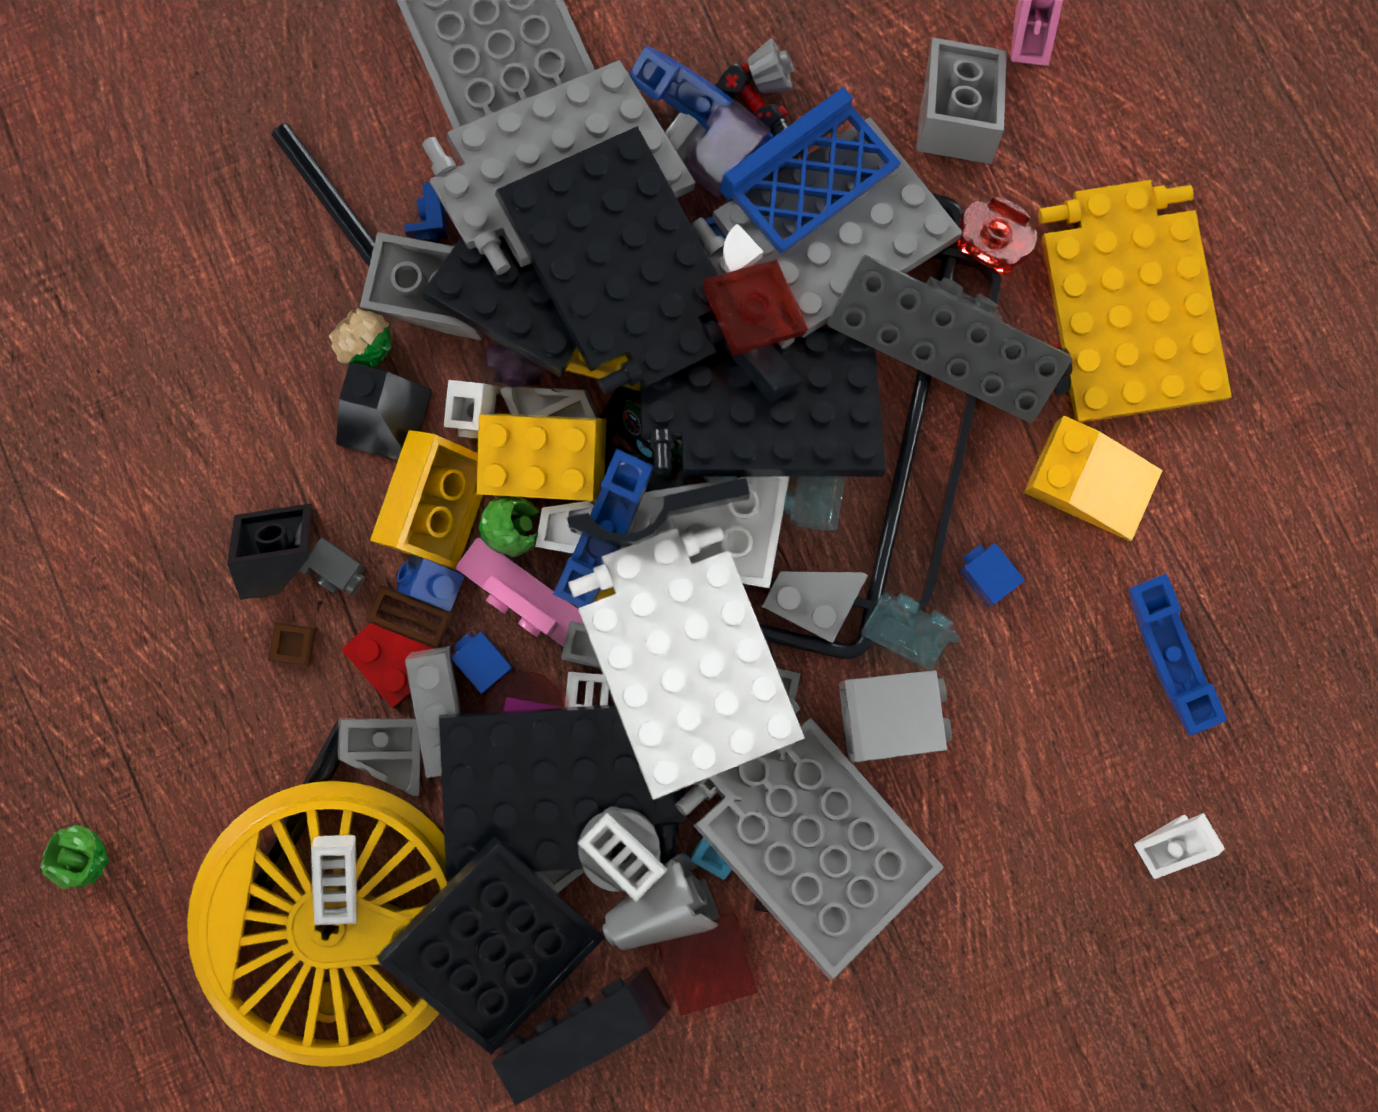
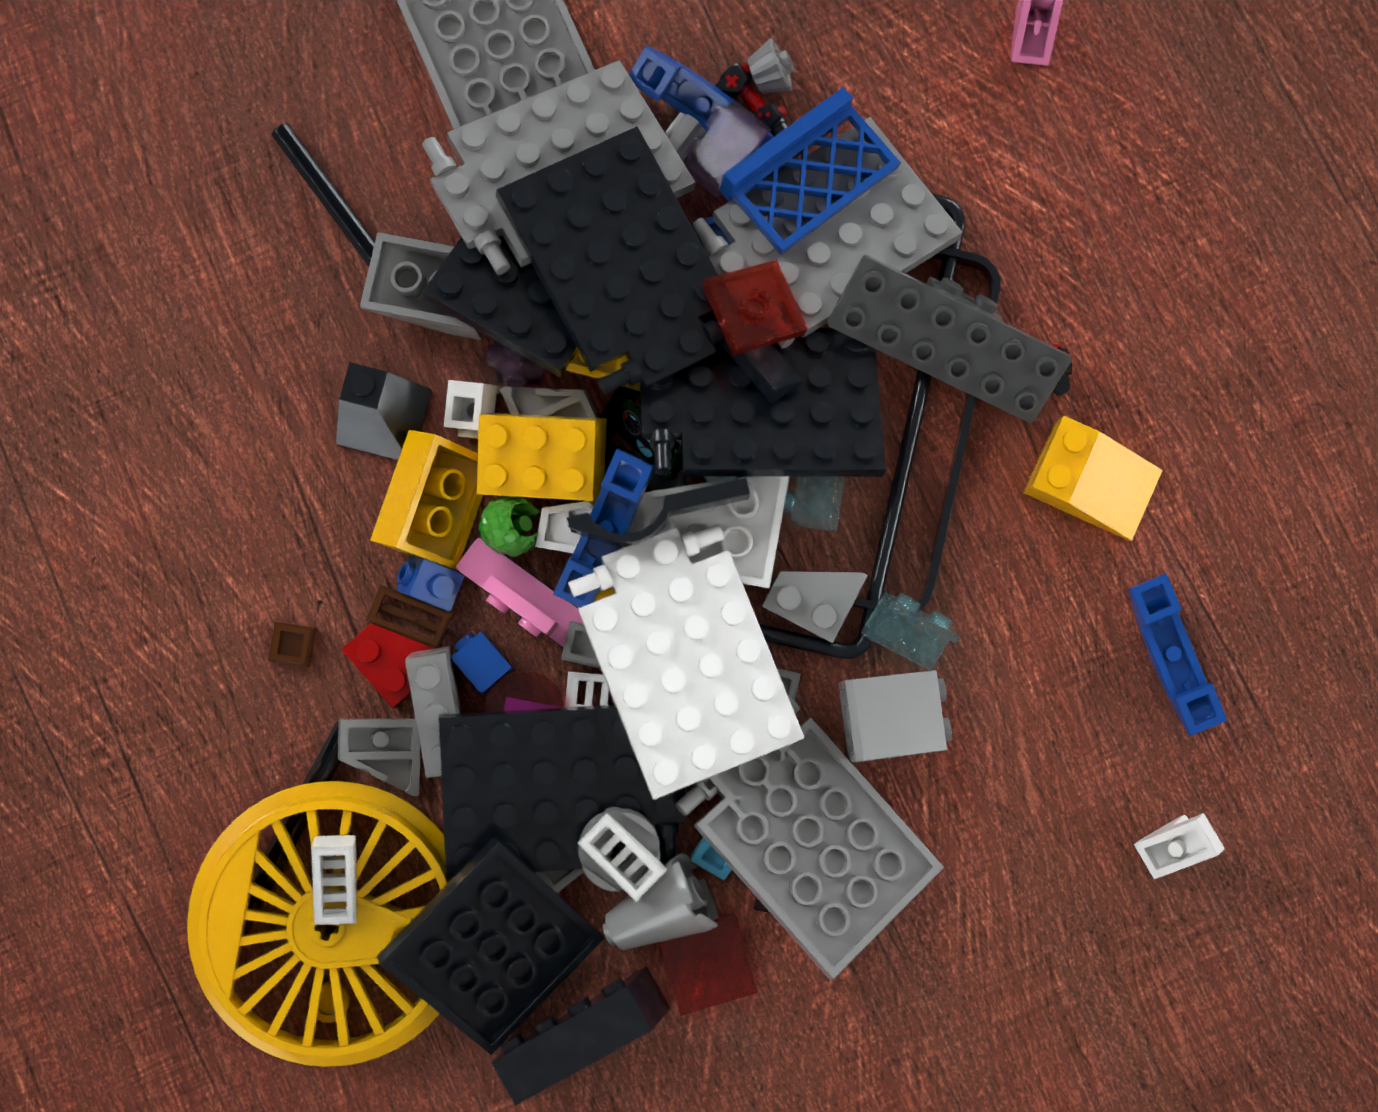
(74, 857): bright green piece -> none
(269, 549): black slope -> none
(334, 568): dark grey brick -> none
(361, 338): tan piece -> none
(433, 211): blue bracket -> none
(740, 250): white tile -> none
(962, 101): light grey slope -> none
(990, 573): blue brick -> none
(991, 250): clear red plate -> none
(1133, 302): yellow plate -> none

